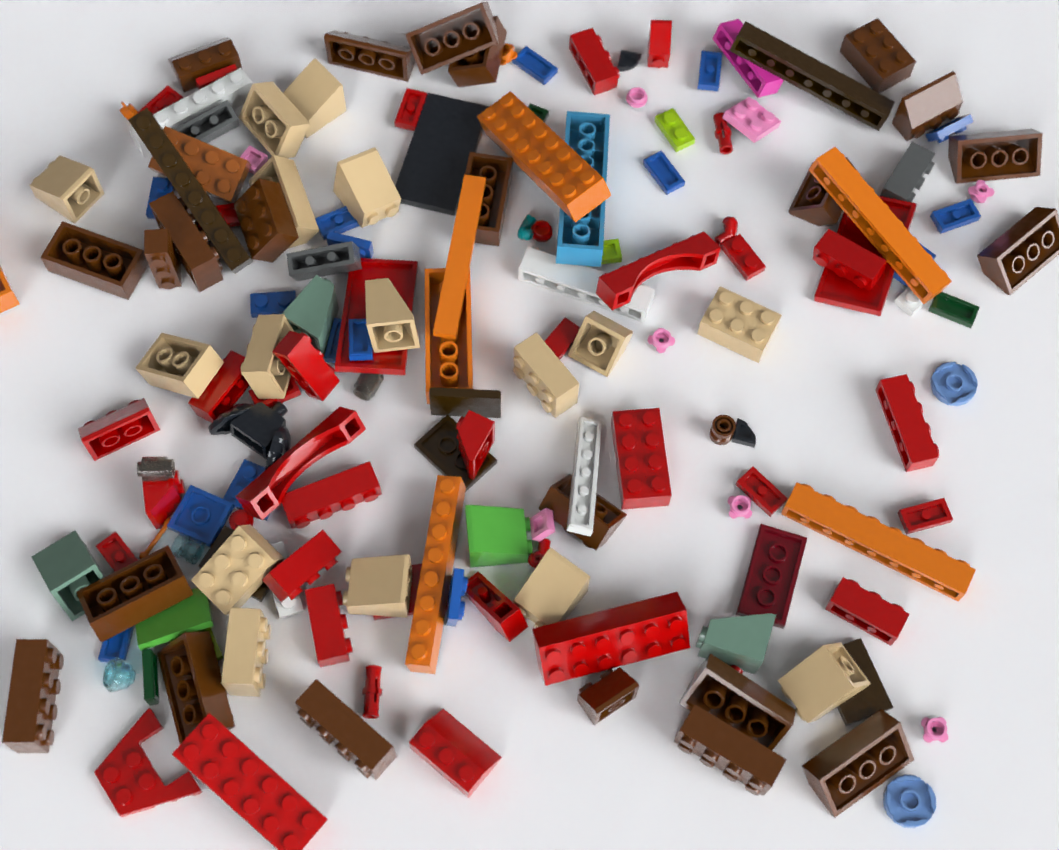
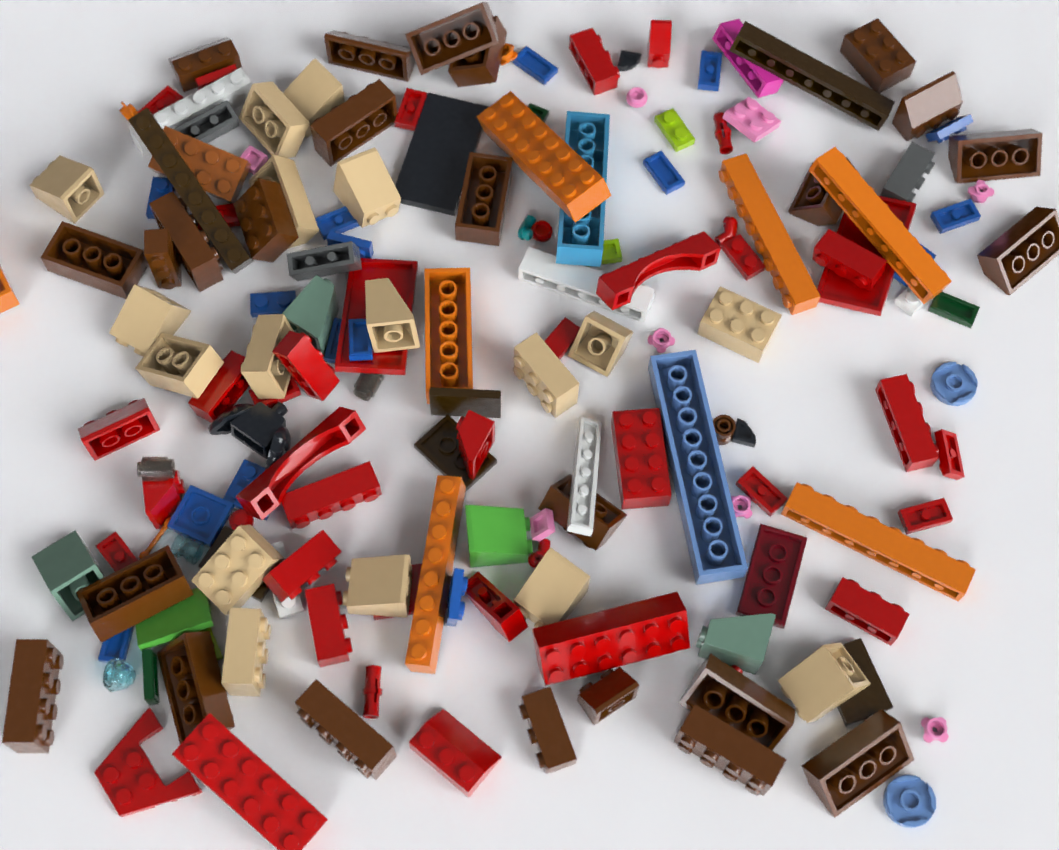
(146, 317): none -> tan slope
(354, 122): none -> reddish brown brick
(459, 257): orange tile -> none
(547, 730): none -> reddish brown brick
(697, 468): none -> medium blue brick
(769, 234): none -> orange brick
(949, 454): none -> red plate

